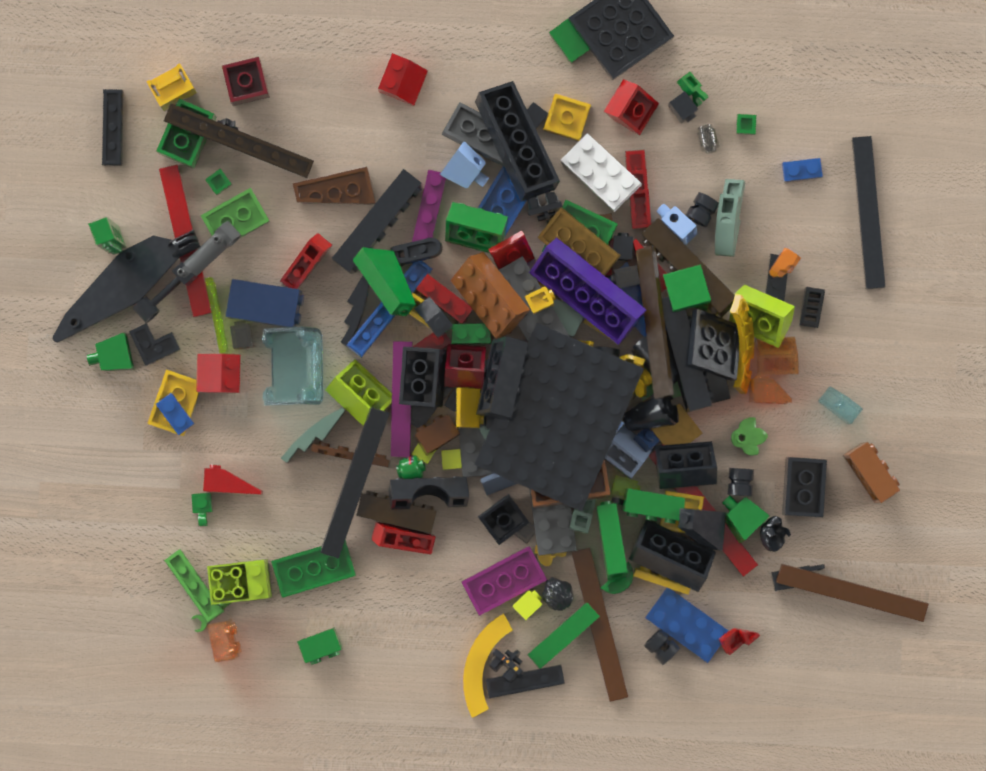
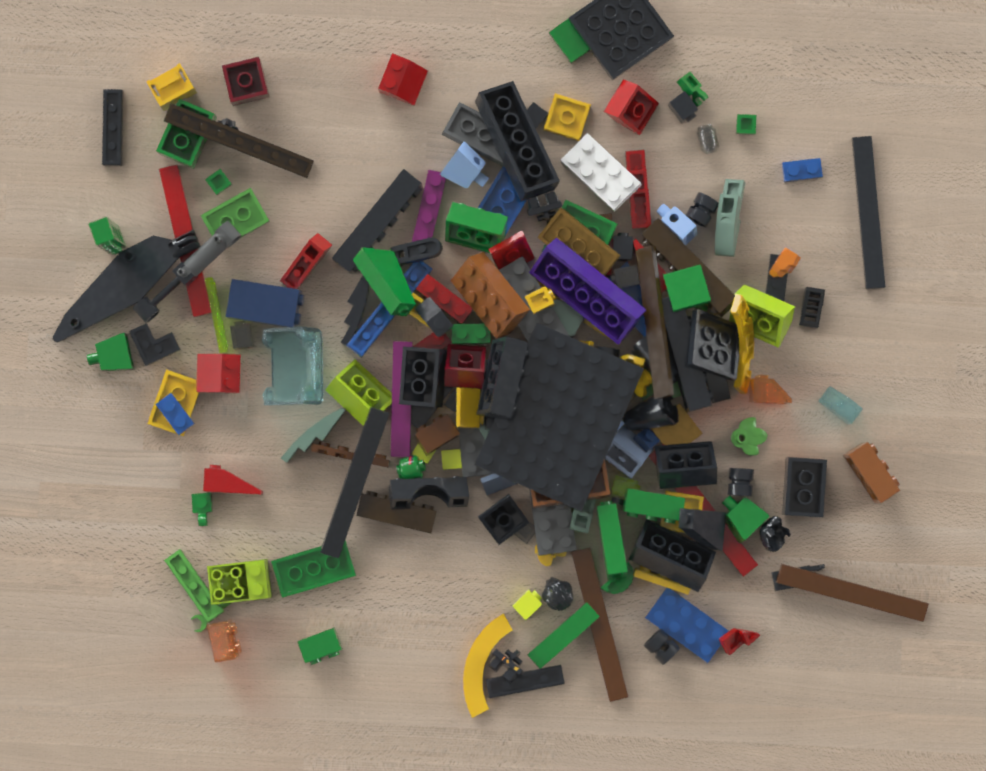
(339, 188): reddish brown wing -> none
(402, 538): red slope -> none
(504, 580): magenta plate -> none
(775, 360): clear orange slope -> none

